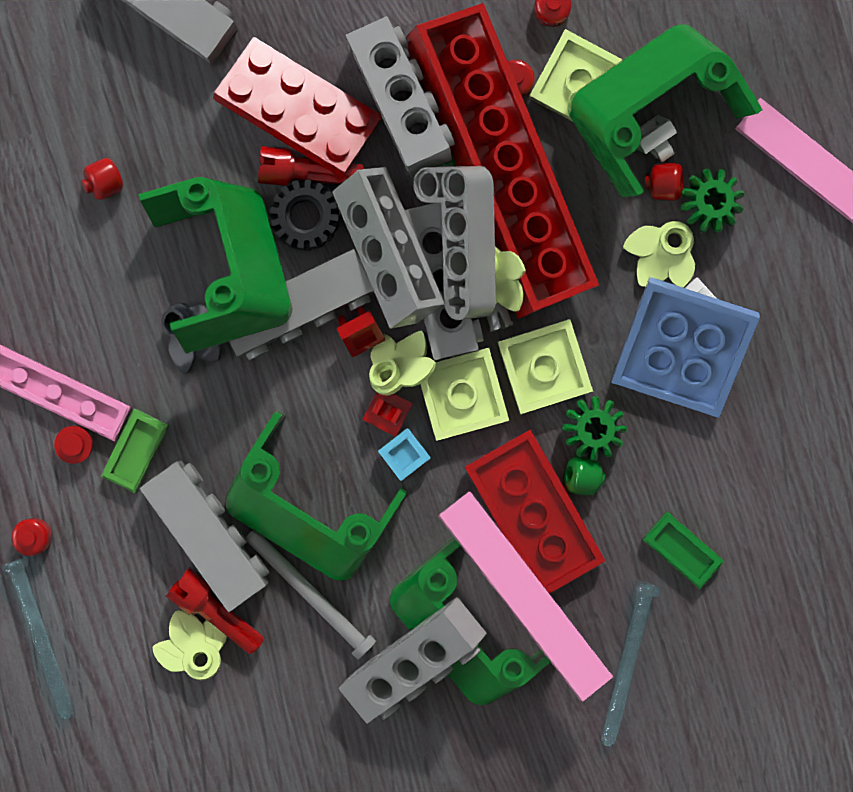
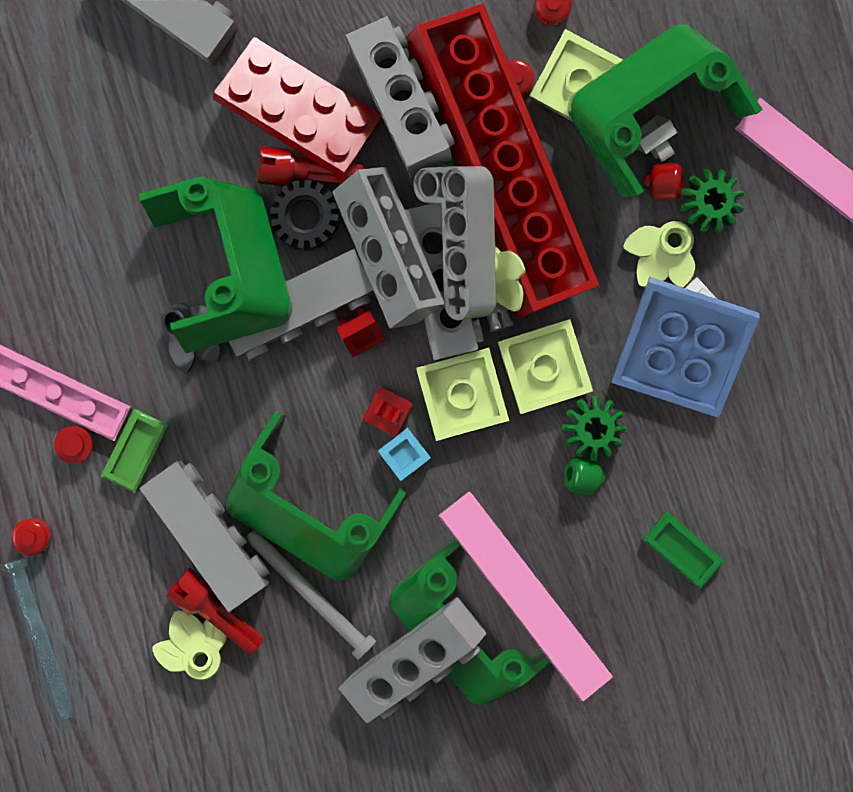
(102, 179): red piece -> none
(402, 361): yellowish green plate -> none
(535, 511): red plate -> none
(628, 661): clear light blue bar -> none

